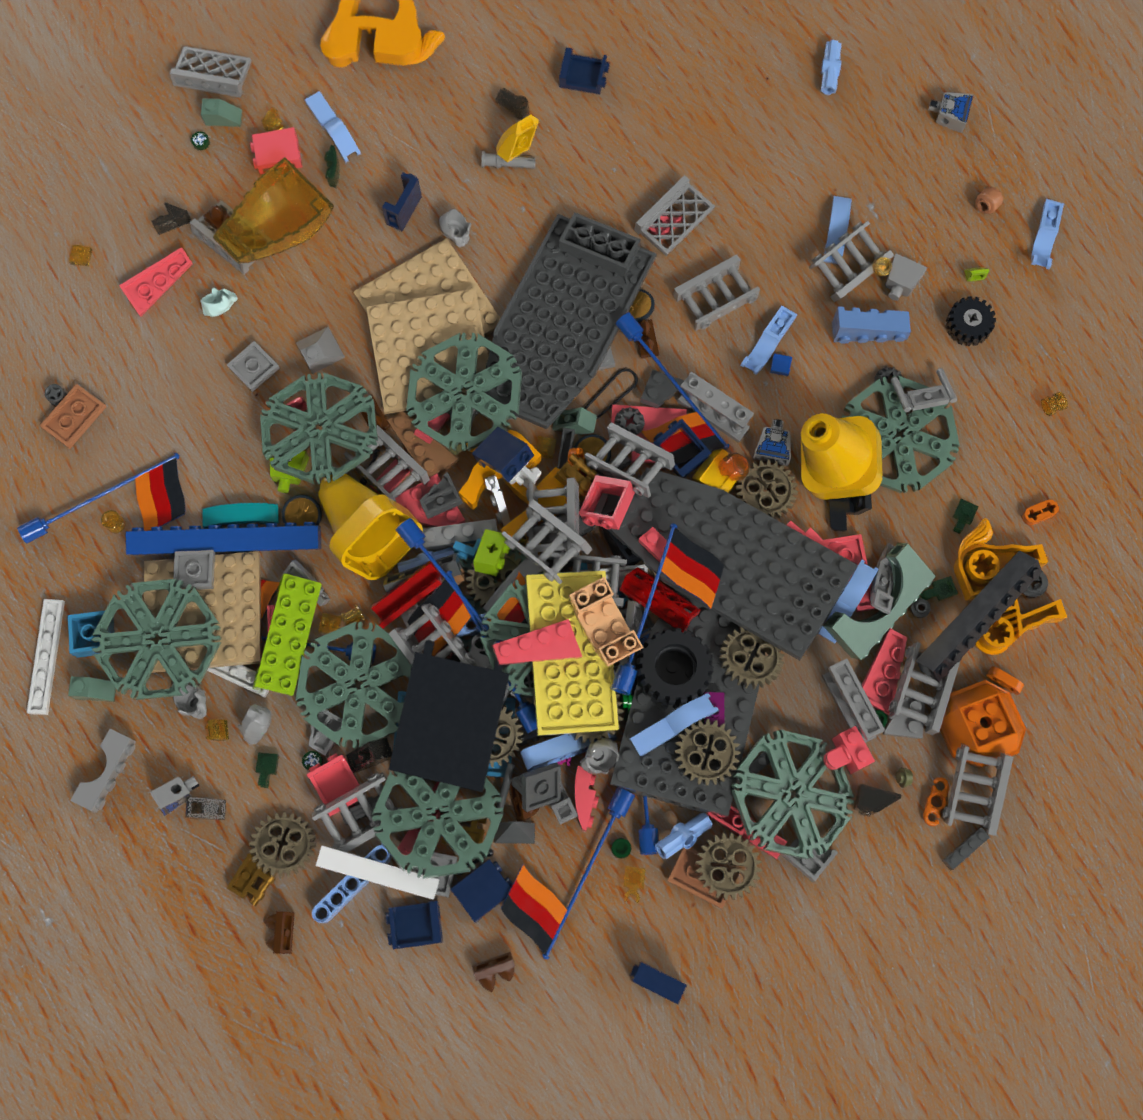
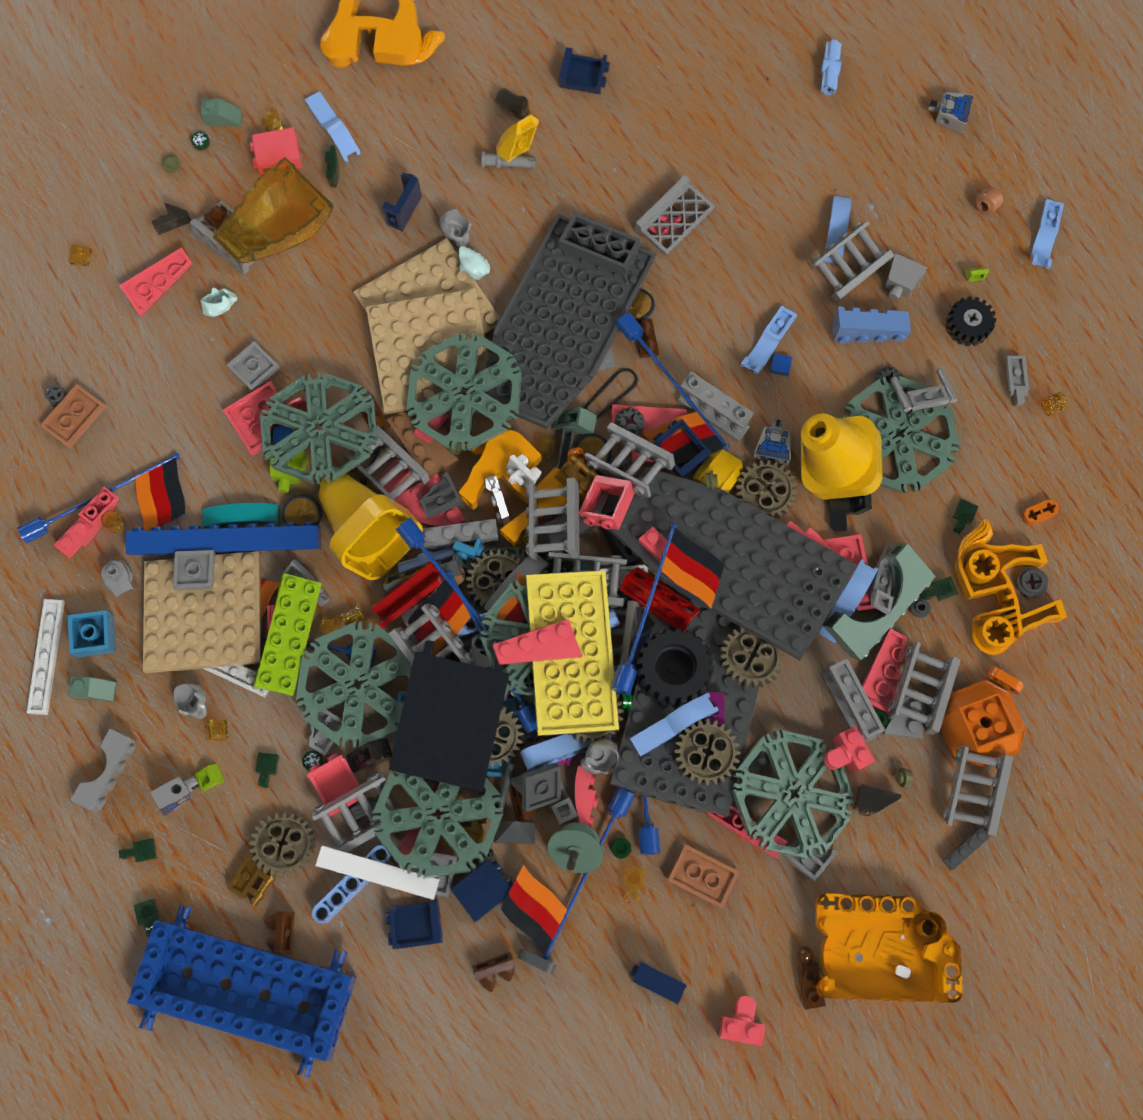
(88, 524): none -> coral slope
(117, 577): none -> light grey hand
(142, 851): none -> clear green plate
(146, 914): none -> clear green plate
(147, 628): sand green plate -> none
(171, 163): none -> olive plate
(205, 808): clear smoke slope -> none
(207, 81): light grey fence -> none
(209, 777): none -> lime slope
(239, 1010): none -> blue piece
(245, 416): none -> coral plate
(255, 724): light grey hair -> none
(280, 433): none -> blue tile
(320, 350): light grey slope -> none
(473, 263): none -> light aqua hair
(491, 553): lime brick -> none
(503, 453): dark blue panel -> none
(537, 961): none -> dark grey beam
(551, 523): light grey fence -> none
(576, 848): none -> sand green piece
(604, 622): light nougat slope -> none
(659, 389): dark grey wing -> none
(683, 835): light blue piece -> none
(711, 480): none -> olive plate
(715, 275): light grey fence -> none
(727, 885): dark tan gear -> none
(734, 466): clear orange hair -> none
(742, 1025): none -> coral brick
(808, 979): none -> reddish brown plate
(879, 952): none -> light orange piece
(882, 266): clear yellow tile -> none
(942, 794): orange piece -> none
(979, 616): black brick -> none
(1017, 378): none -> light grey hinge

